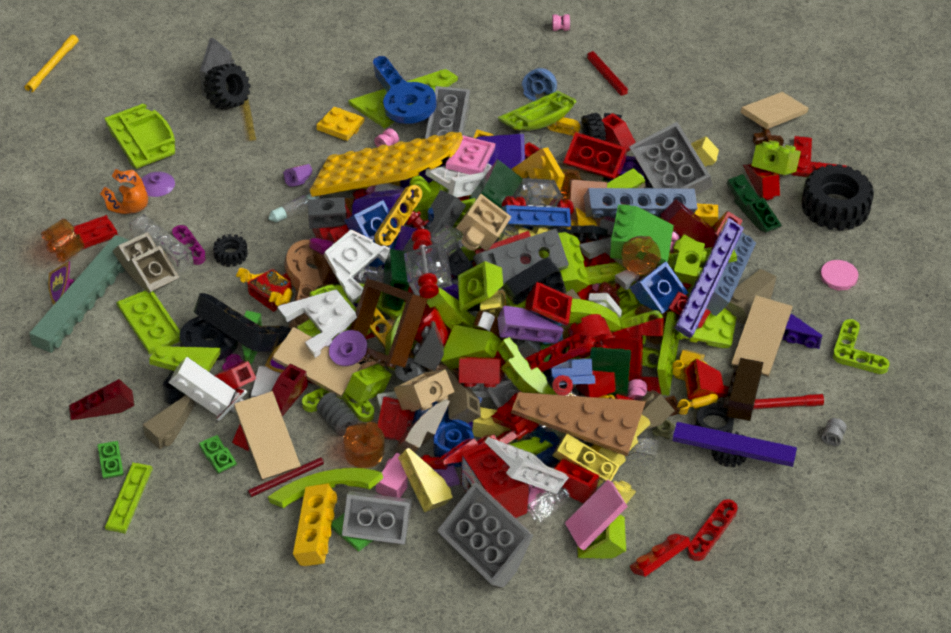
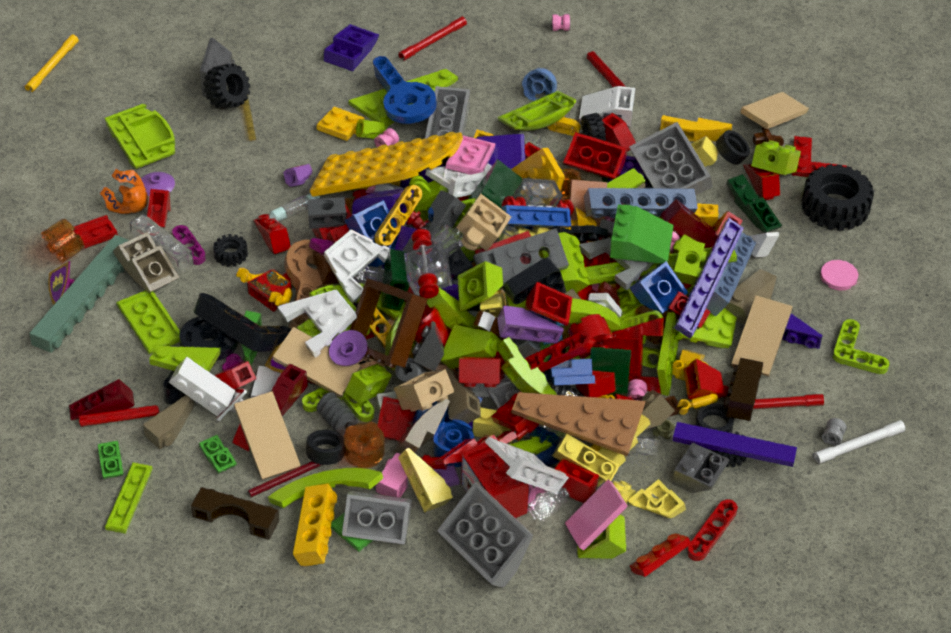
(119, 415): none -> red axle
(159, 206): none -> red slope
(212, 504): none -> dark brown arch
(273, 233): none -> red slope
(325, 456): none -> black tyre
(350, 47): none -> dark purple slope
(369, 128): none -> lime rock
(453, 26): none -> red piece
(562, 378): red plate -> none
(613, 100): none -> white slope
(635, 264): clear orange plate -> none
(668, 505): none -> light yellow slope
(698, 469): none -> flat silver slope
(699, 129): none -> yellow slope
(732, 147): none -> black tyre
(764, 243): none -> white slope
(831, 452): none -> white piece

